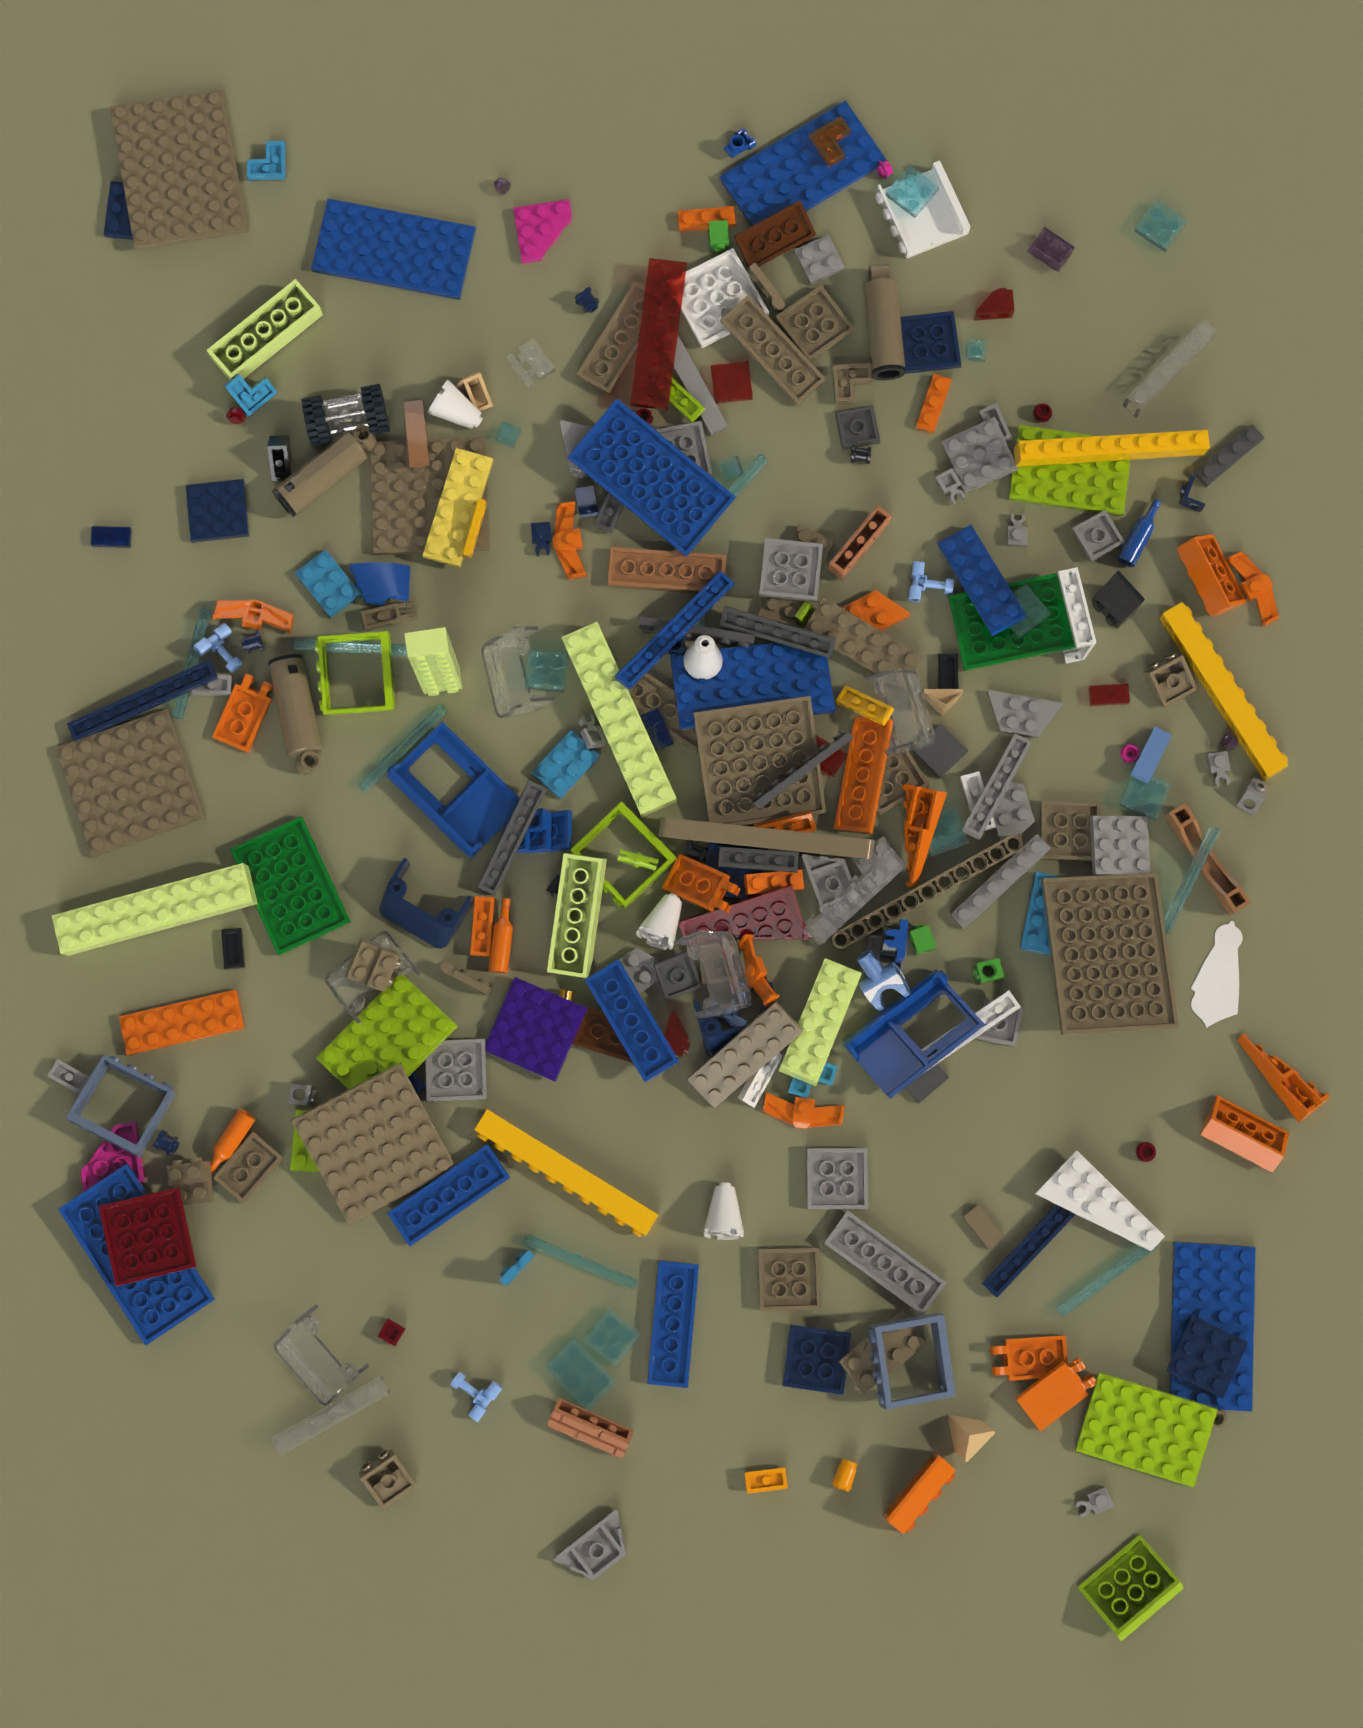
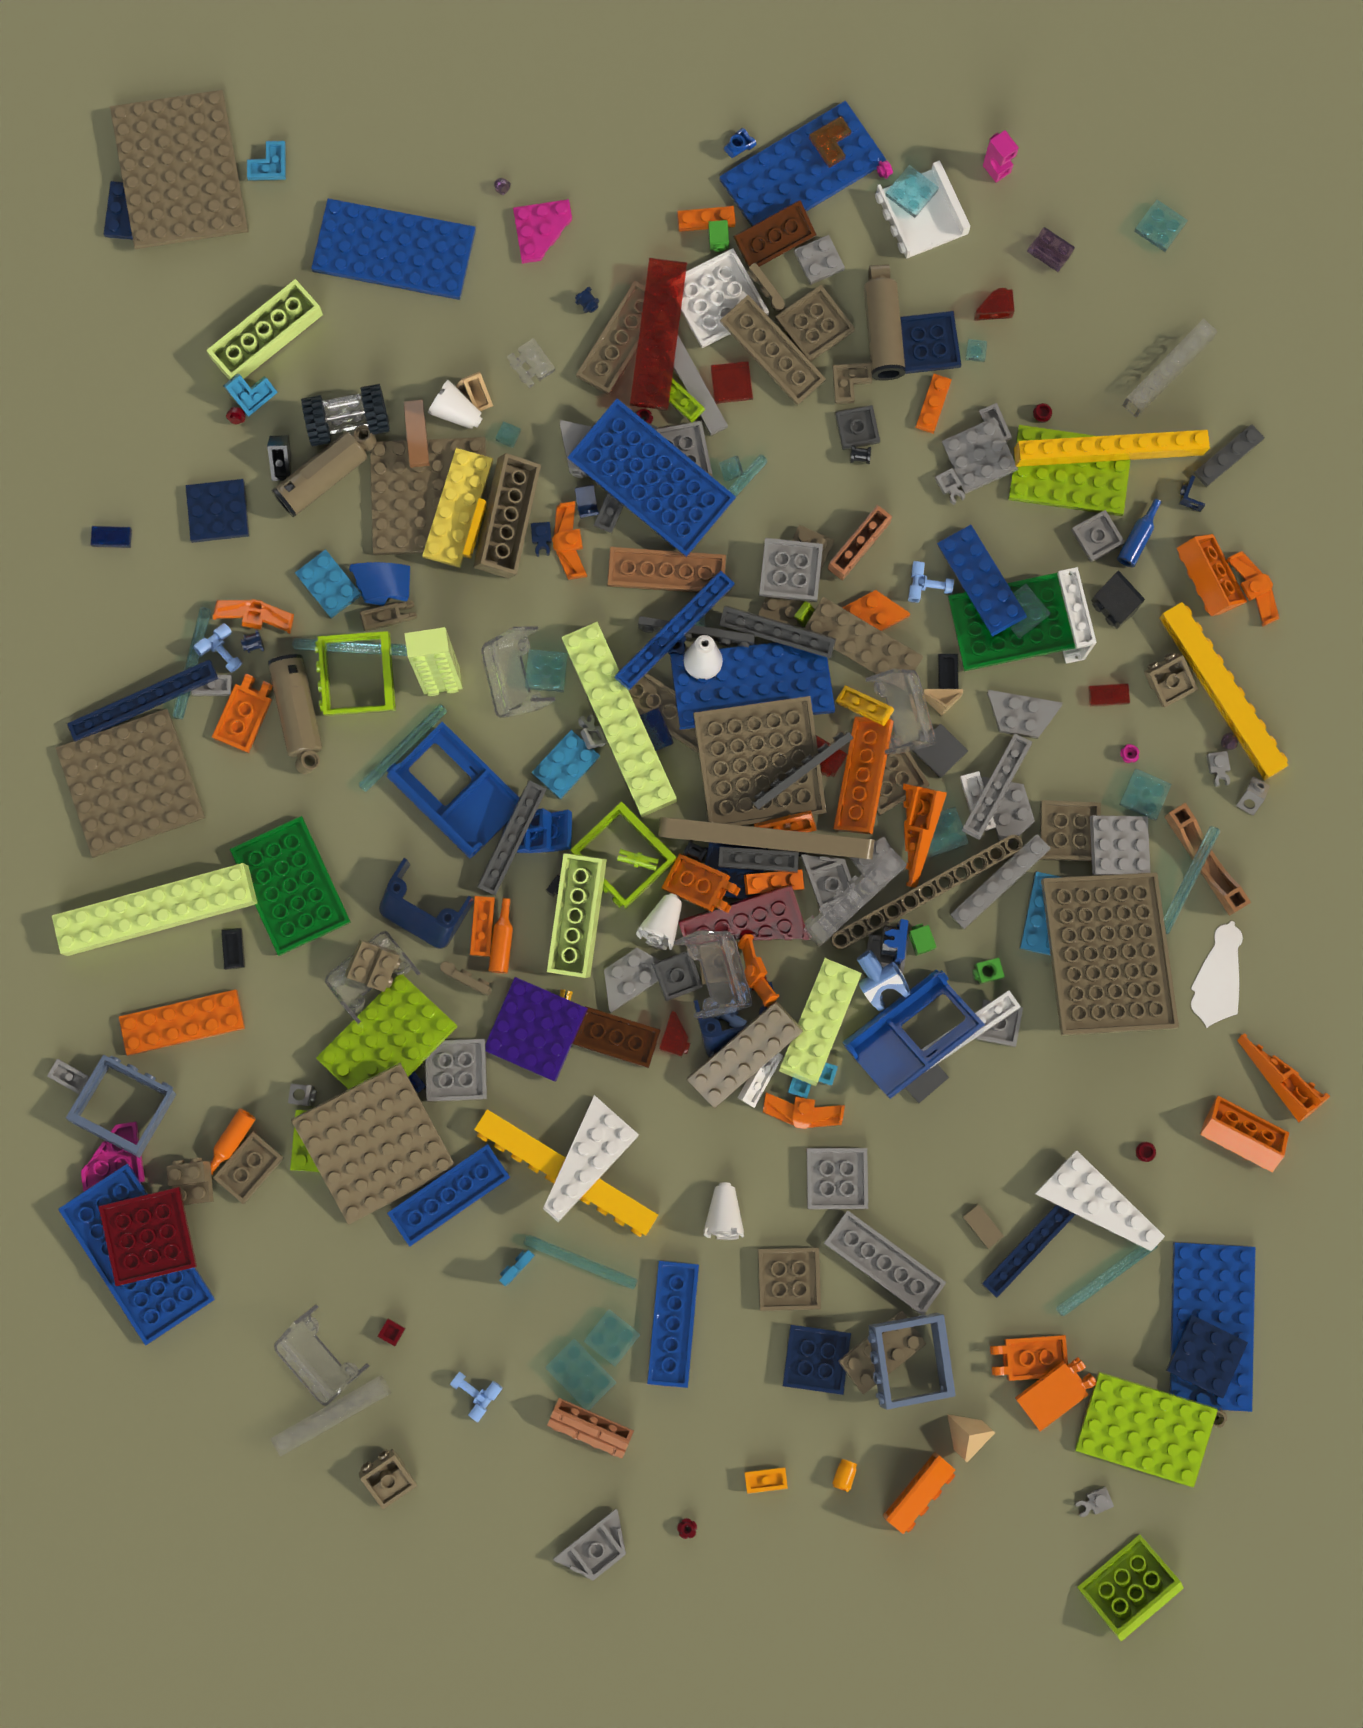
(166, 1143): dark blue brick -> none
(507, 516): none -> dark tan brick
(595, 1148): none -> white wing
(632, 1020): blue plate -> none
(687, 1523): none -> dark red plate
(998, 155): none -> dark pink arch
(1017, 533): light grey plate -> none
(1151, 755): medium blue tile -> none

